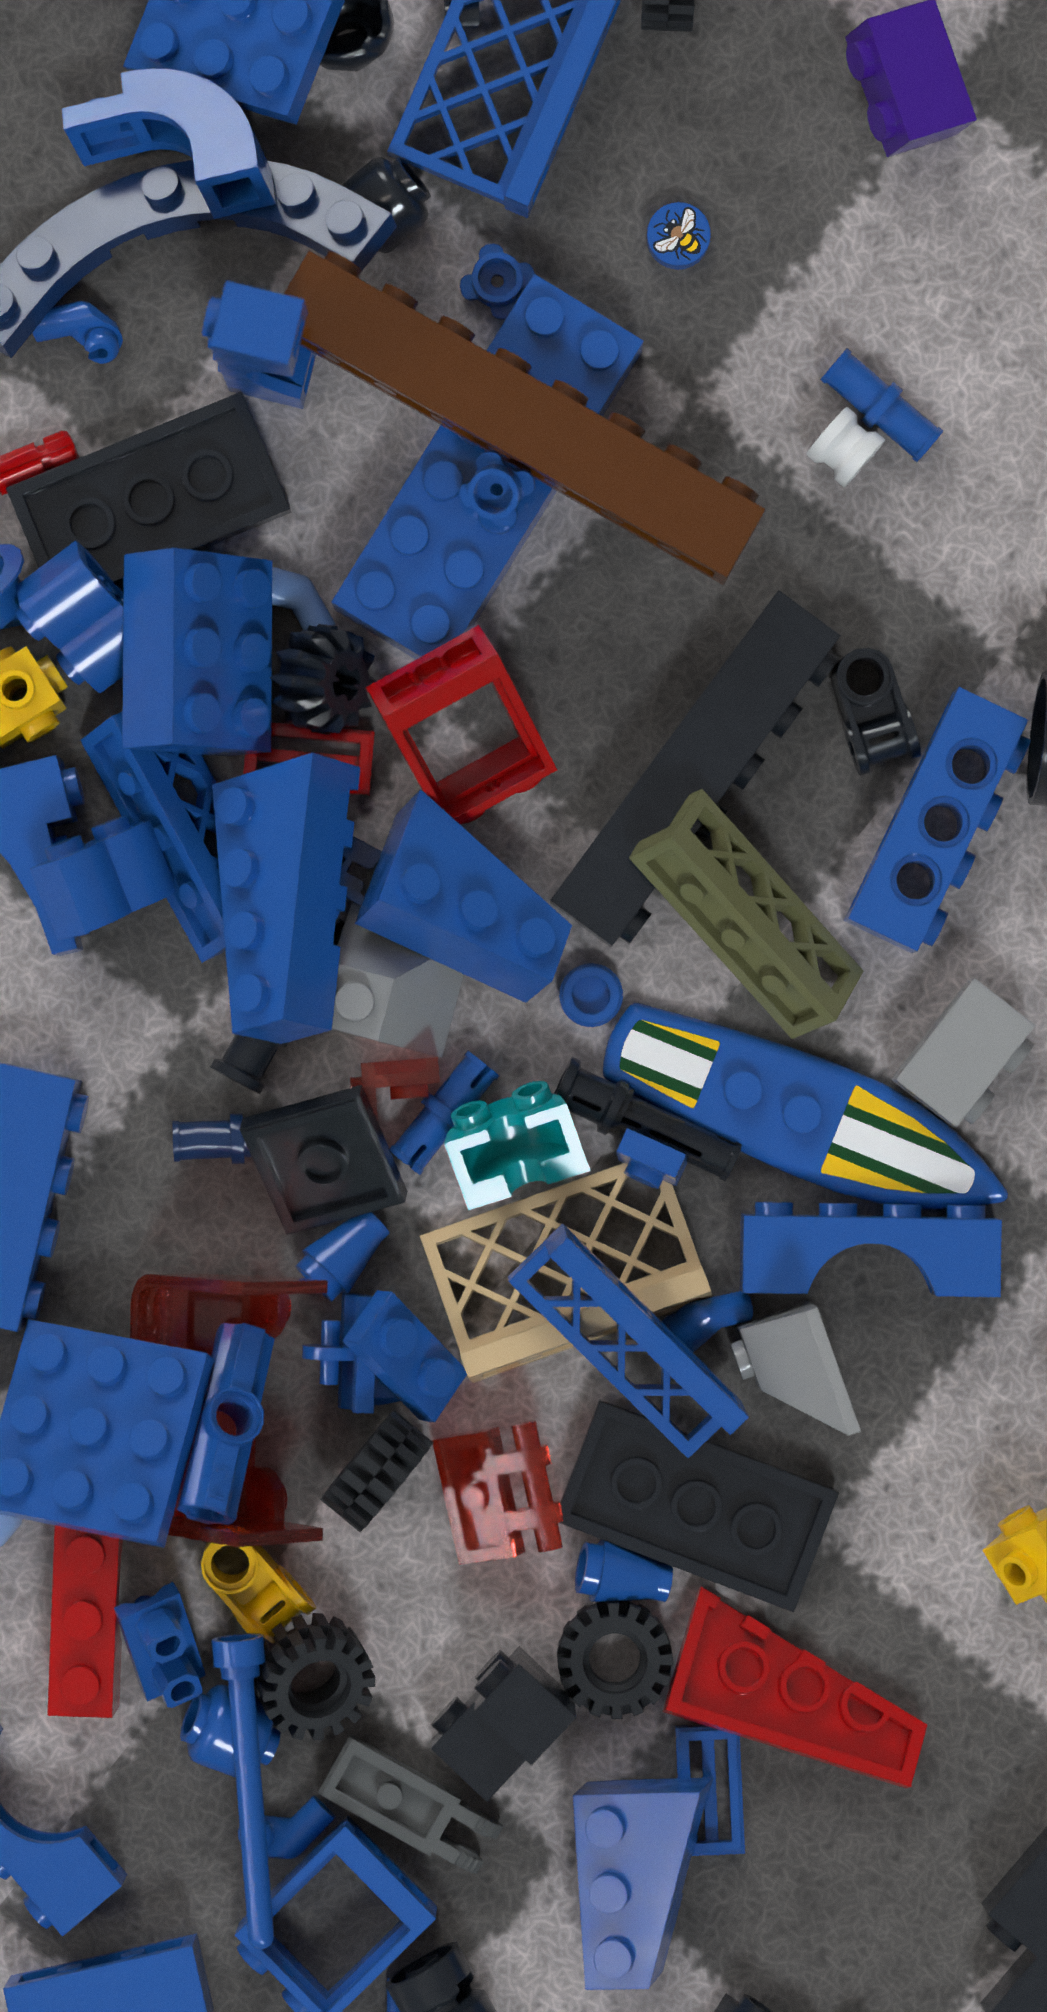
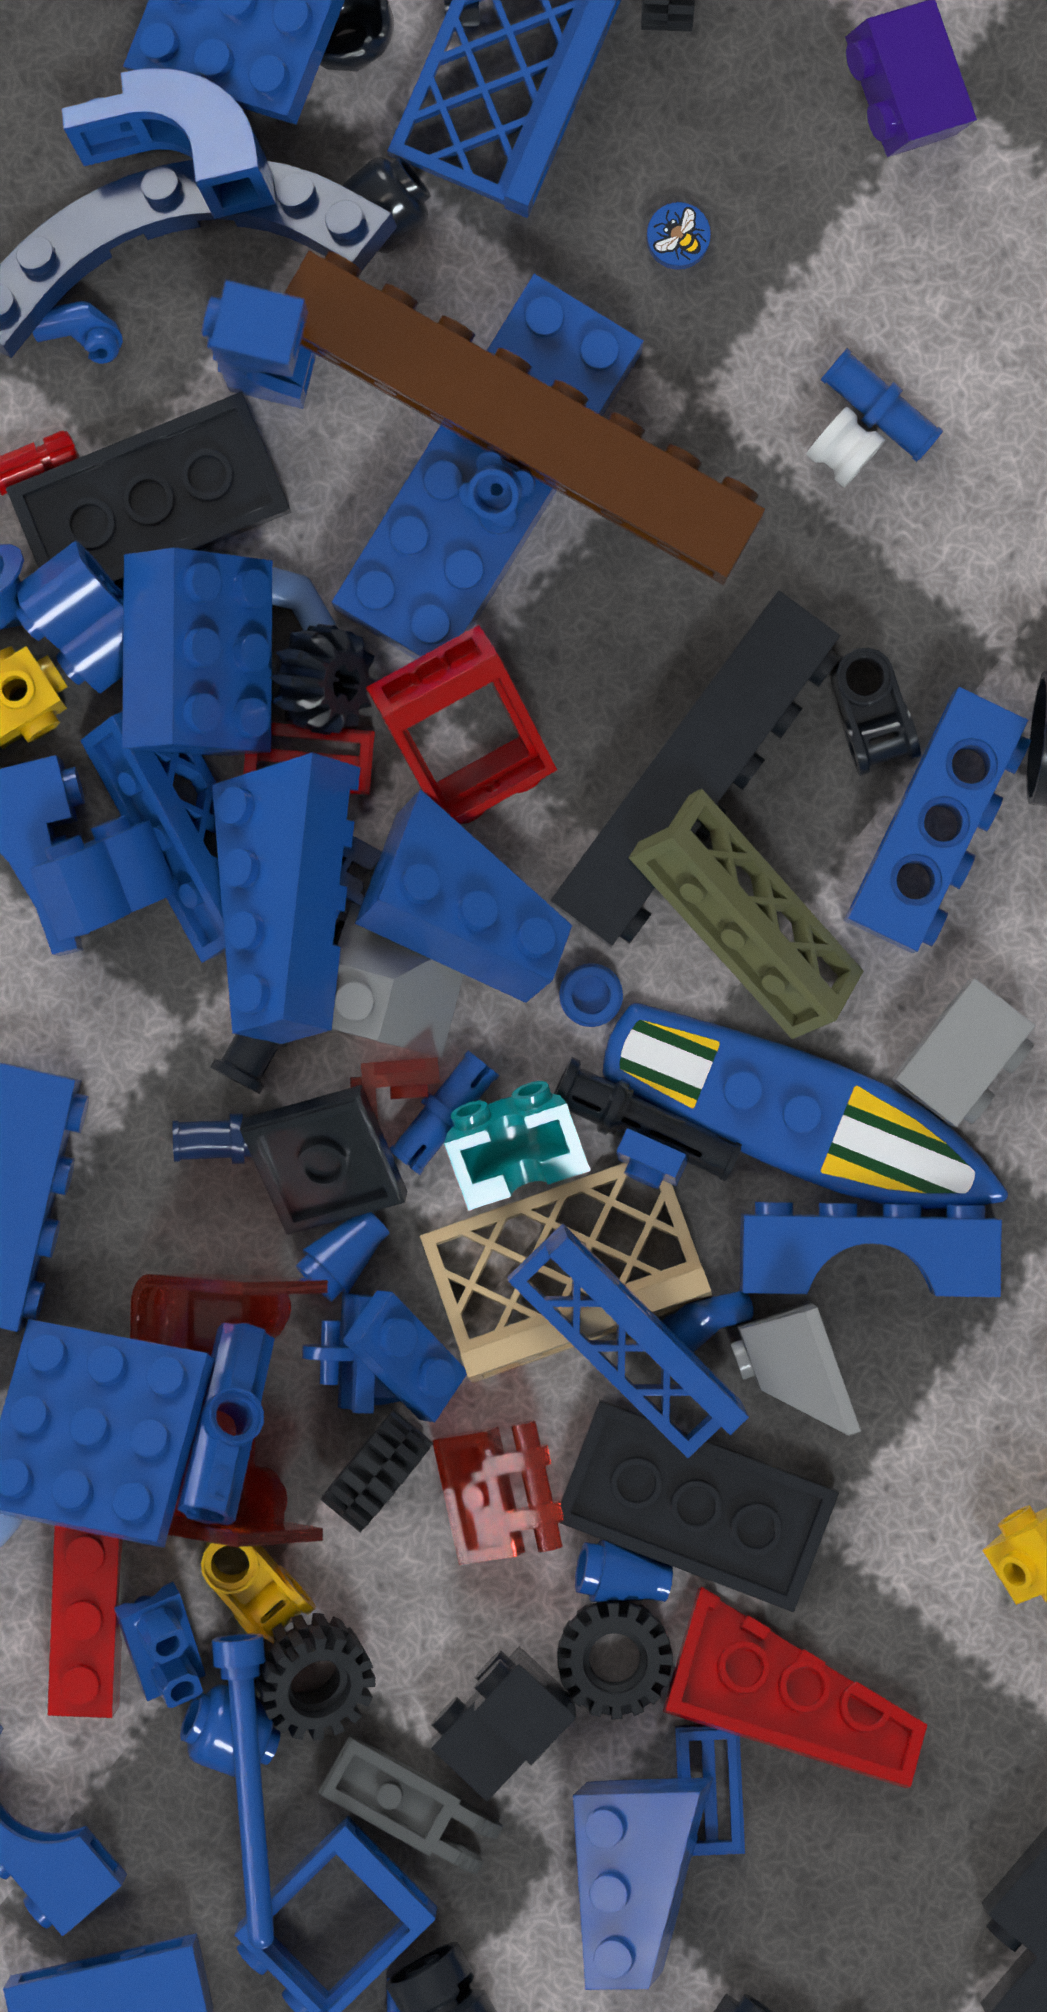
(292, 1835): blue arm -> none
(494, 263): blue plate -> none

